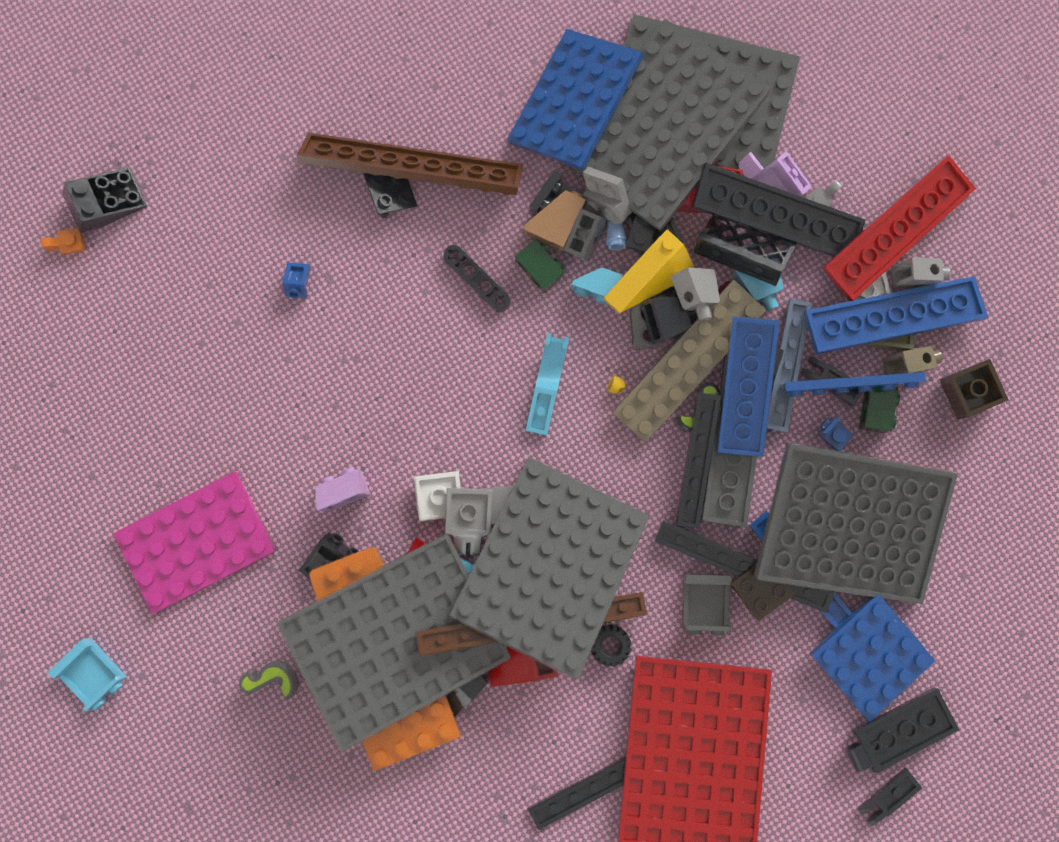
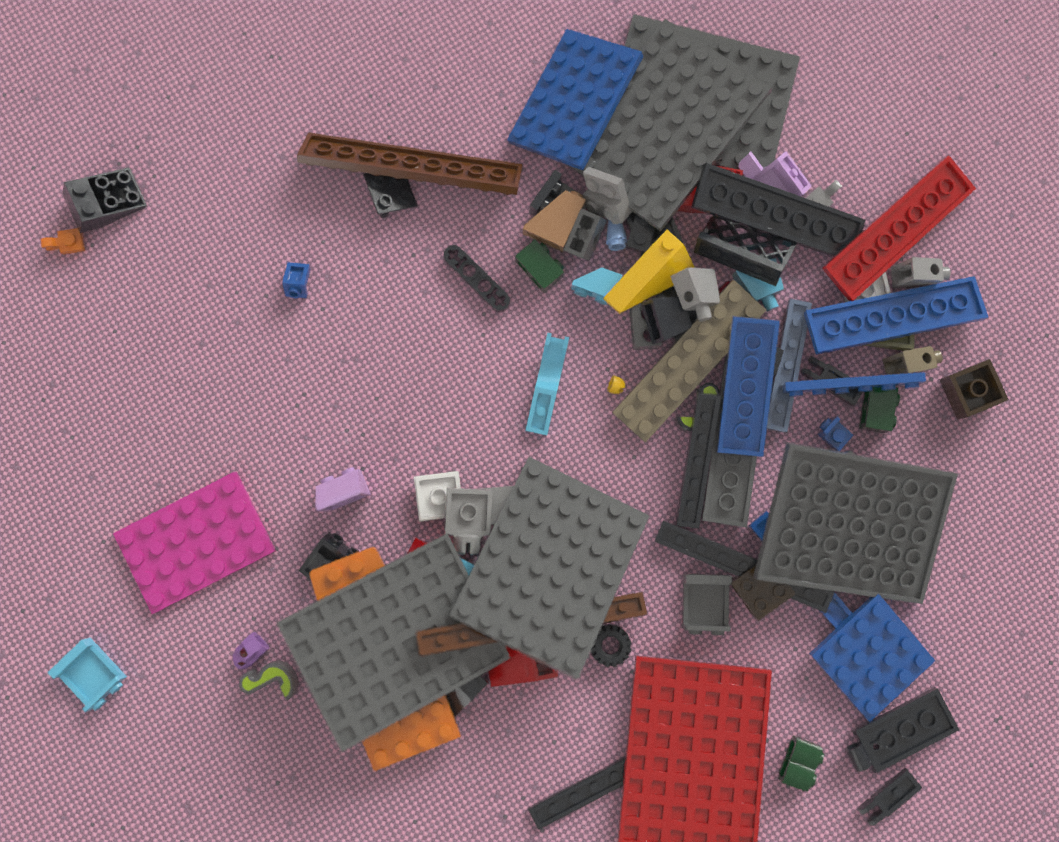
(249, 651): none -> medium lavender rock
(800, 764): none -> dark green brick

